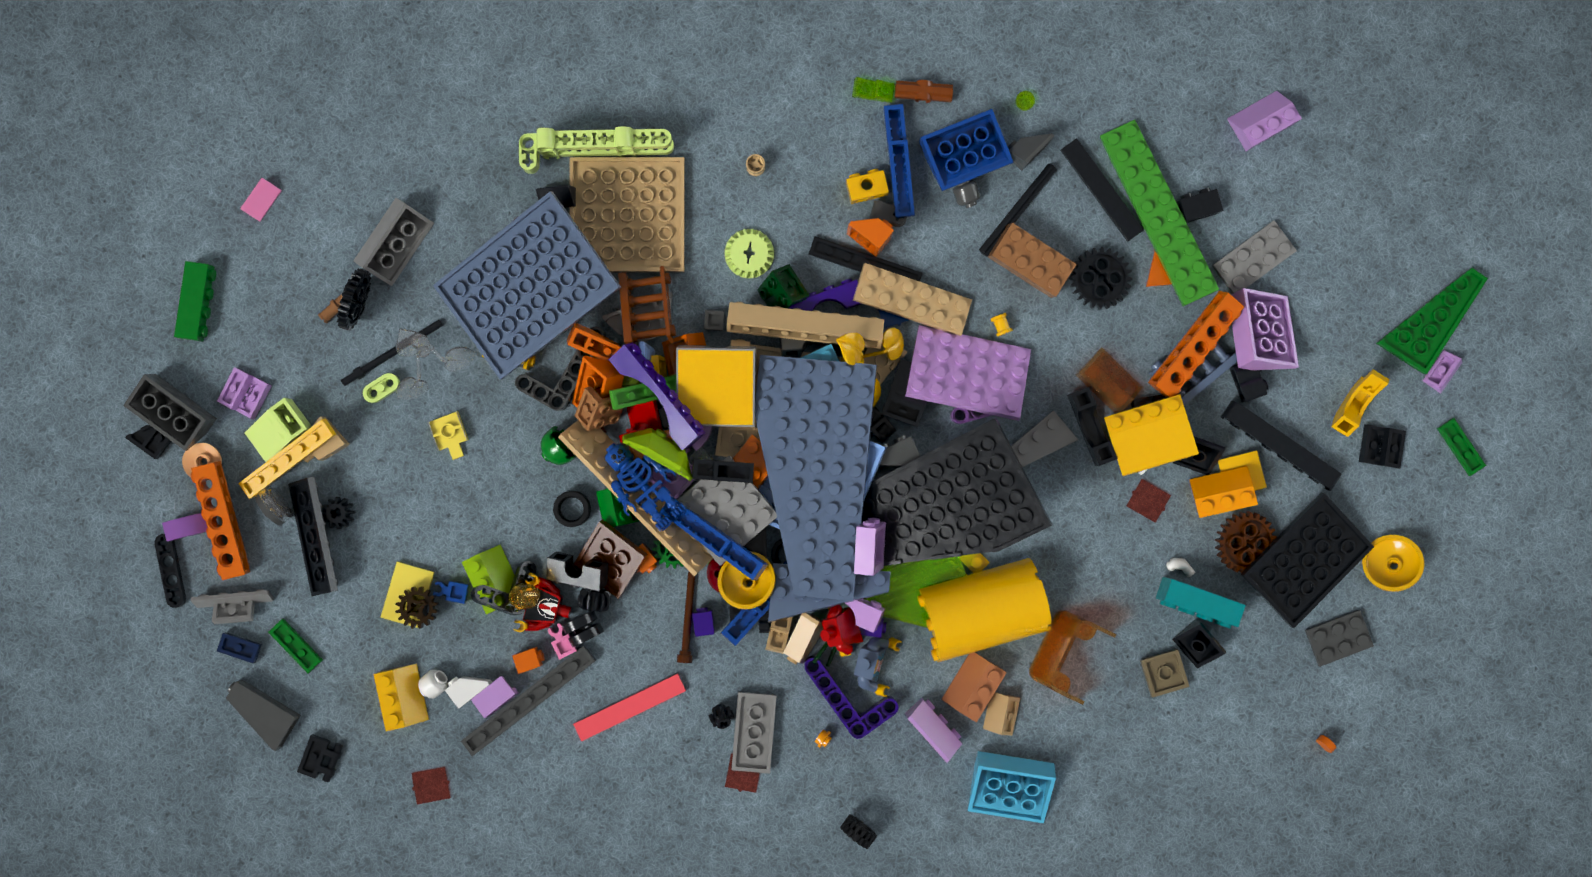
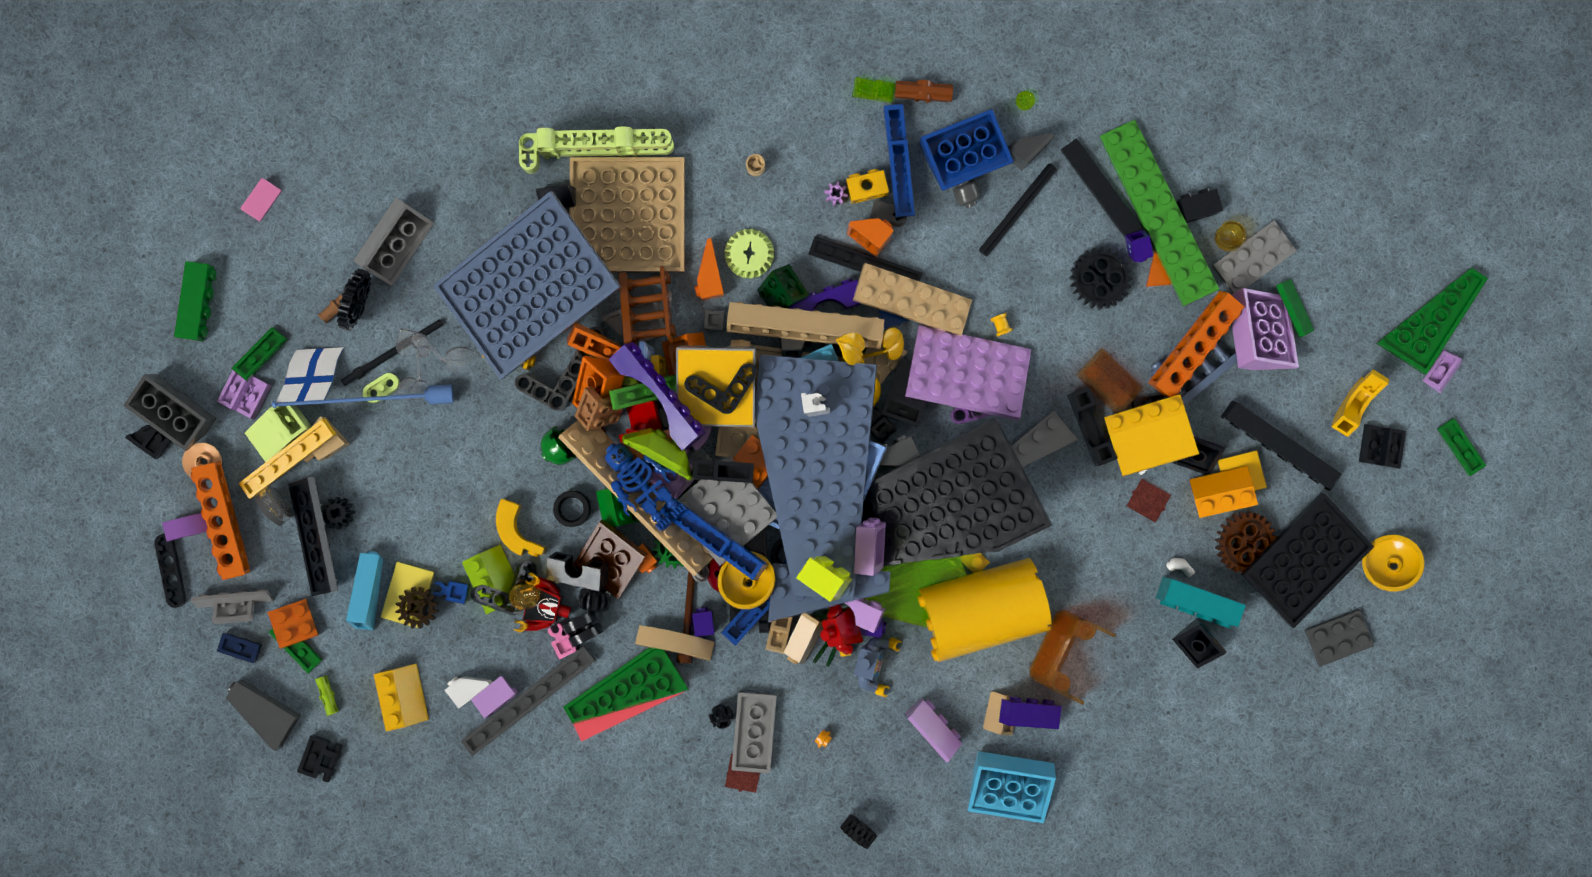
(259, 354): none -> green tile
(293, 623): none -> orange plate
(313, 373): none -> flag
(326, 695): none -> lime pin
(365, 591): none -> medium azure slope
(431, 785): clear red piece -> none
(433, 683): white head -> none
(449, 433): light yellow piece -> none
(507, 529): none -> yellow arch
(528, 659): orange brick -> none
(635, 683): none -> green wing
(674, 642): none -> tan slope
(702, 575): none -> light grey plate
(709, 279): none -> orange slope
(720, 394): none -> black beam
(812, 404): none -> white hinge
(824, 577): none -> neon yellow brick
(835, 199): none -> lavender gear
(843, 703): dark purple beam -> none
(974, 686): nougat slope -> none
(1030, 713): none -> dark purple brick
(1031, 260): medium nougat brick -> none
(1139, 246): none -> dark purple brick
(1164, 673): dark tan plate -> none
(1237, 236): none -> clear yellow hair
(1248, 383): black brick -> none
(1263, 119): lavender slope -> none
(1295, 308): none -> green tile
(1326, 743): orange tile -> none

